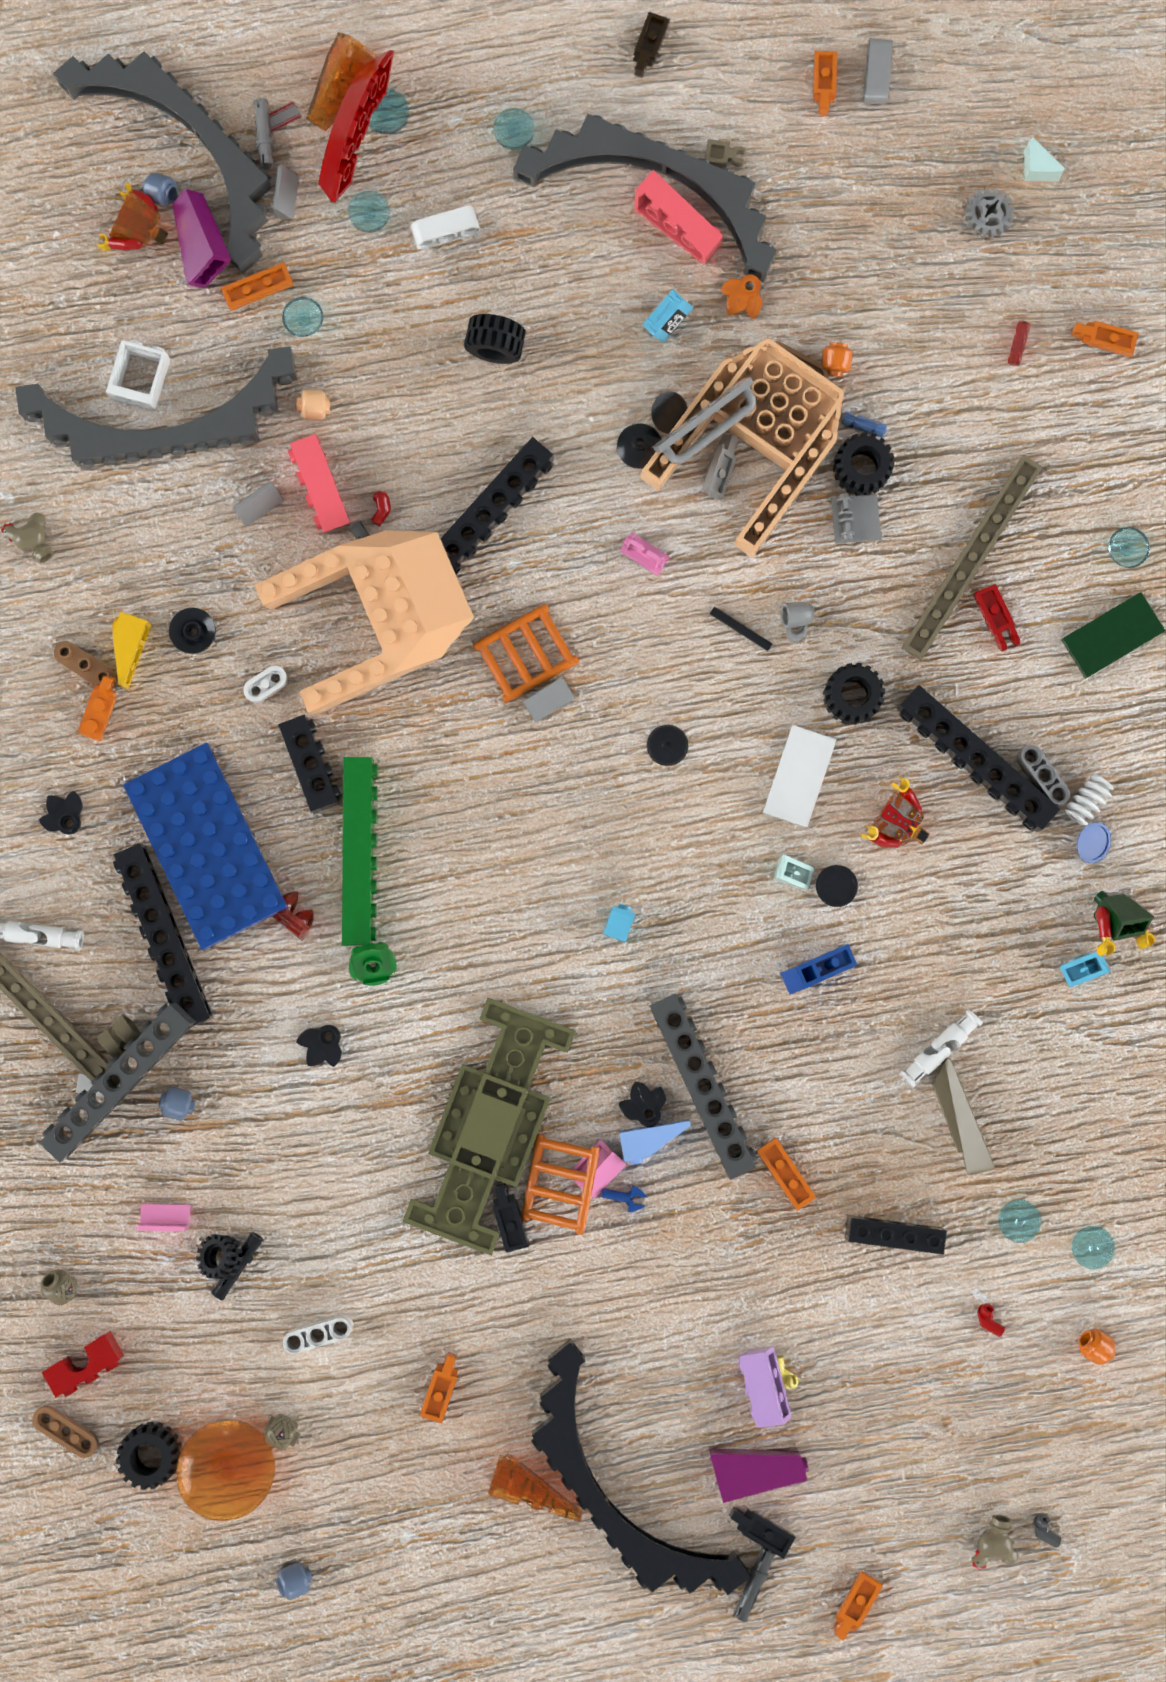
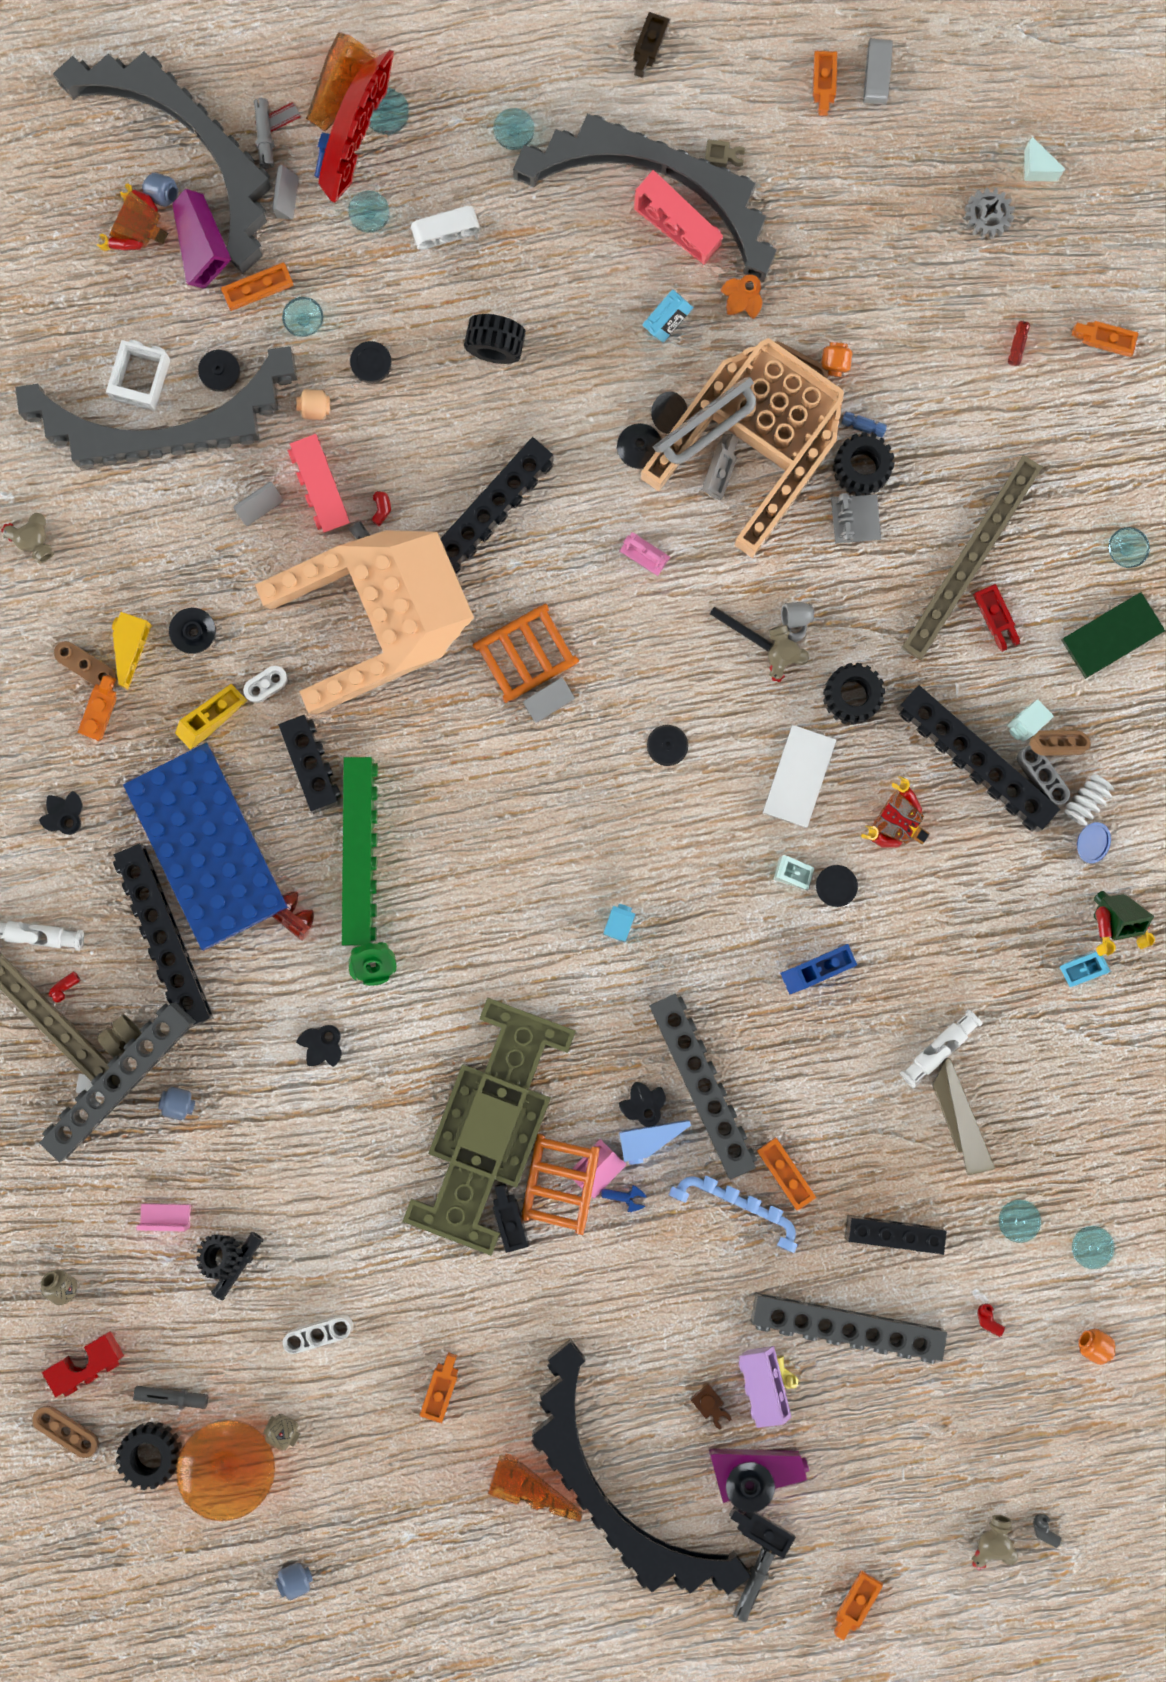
(64, 984): none -> red arm
(171, 1397): none -> dark grey pin
(209, 716): none -> yellow slope
(219, 370): none -> black piece
(322, 146): none -> blue bar
(370, 362): none -> black piece
(709, 1403): none -> reddish brown plate
(750, 1499): none -> black dish
(751, 1204): none -> light blue bar
(783, 652): none -> dark tan animal
(934, 1337): none -> dark grey brick
(1029, 721): none -> light aqua brick
(1060, 742): none -> medium nougat plate

